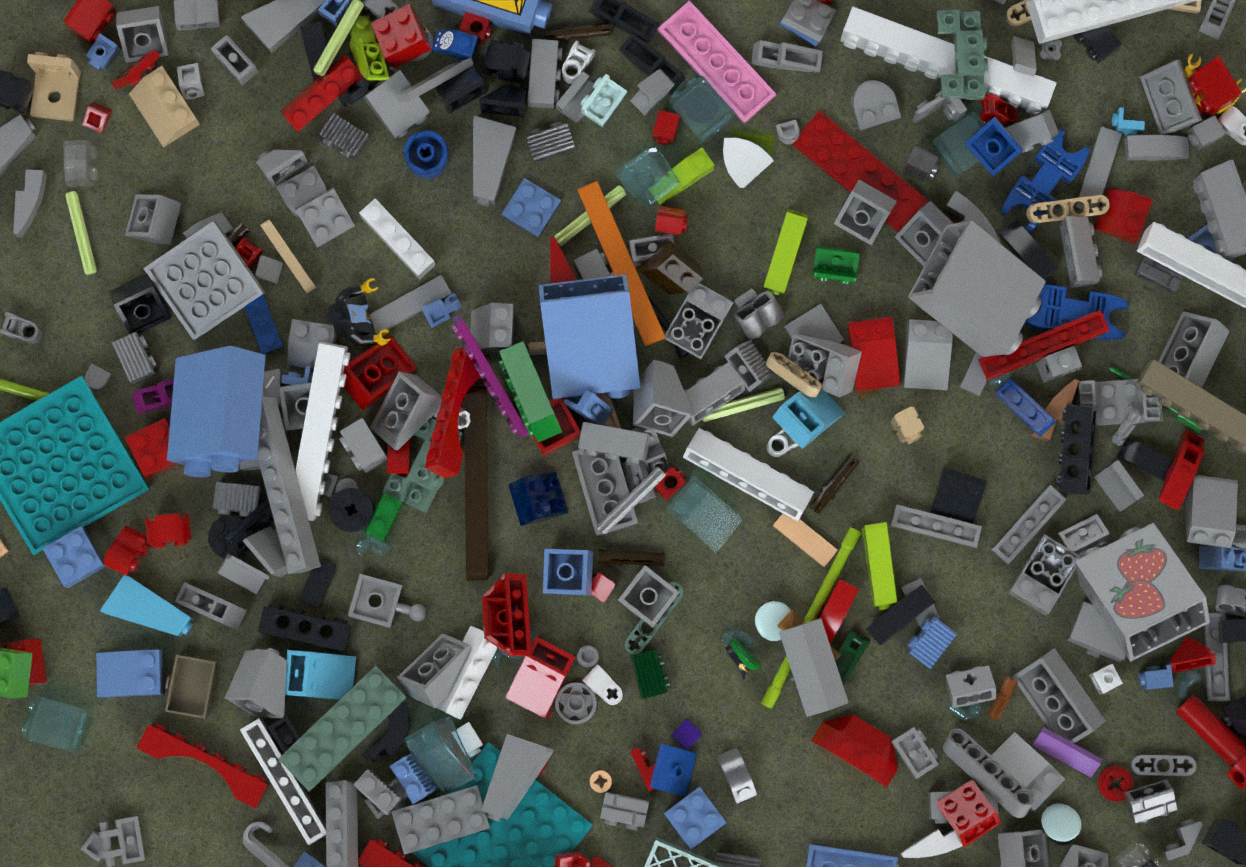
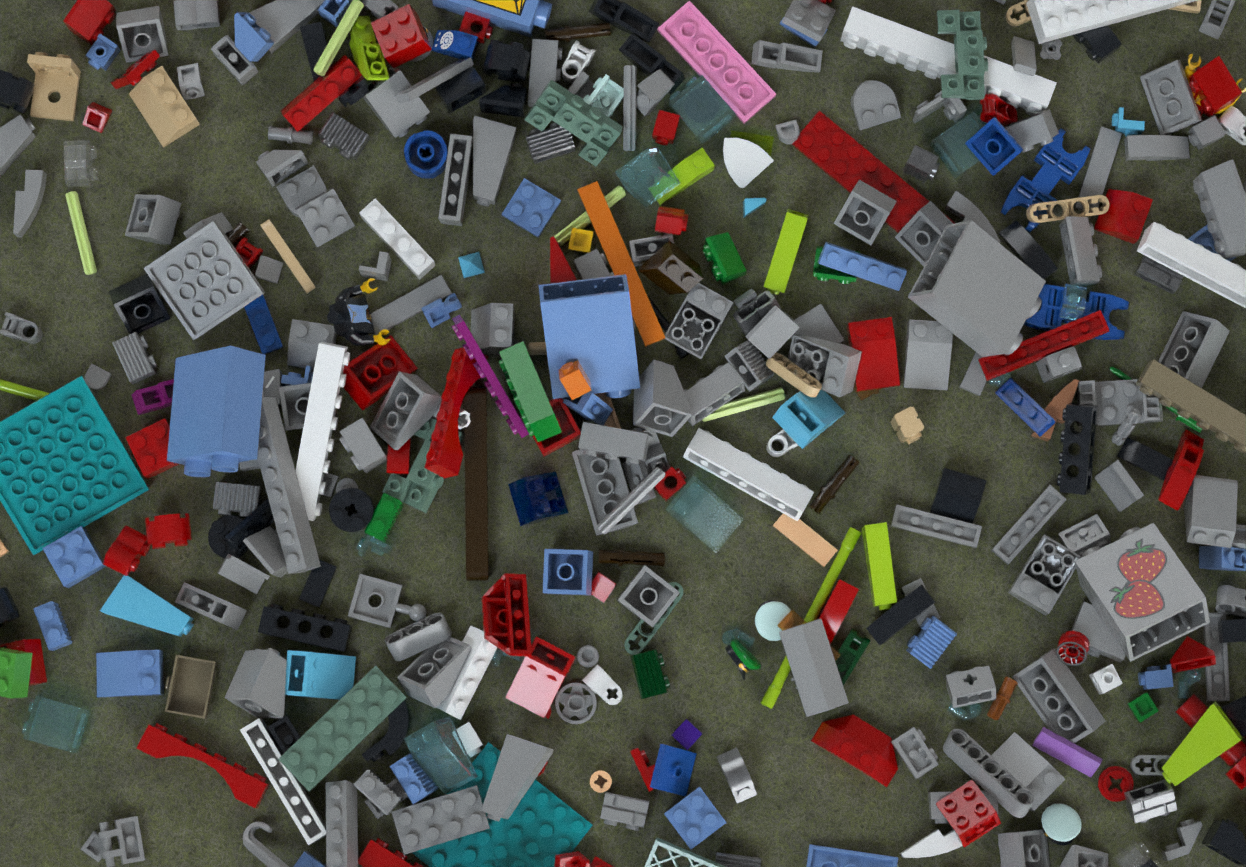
(52, 626): none -> medium blue brick
(250, 38): none -> medium blue slope
(290, 135): none -> light grey pin
(382, 270): none -> light grey panel
(418, 636): none -> light grey beam
(456, 180): none -> light grey brick
(471, 264): none -> medium azure slope
(574, 379): none -> orange brick
(576, 117): none -> sand green bracket
(580, 240): none -> yellow tile
(629, 108): none -> light grey axle
(724, 258): none -> green slope
(752, 204): none -> medium azure slope
(772, 331): none -> light grey slope
(862, 266): none -> medium blue plate
(1072, 648): none -> red wheel
(1073, 302): none -> clear light blue bracket
(1142, 707): none -> green plate
(1204, 743): none -> lime slope

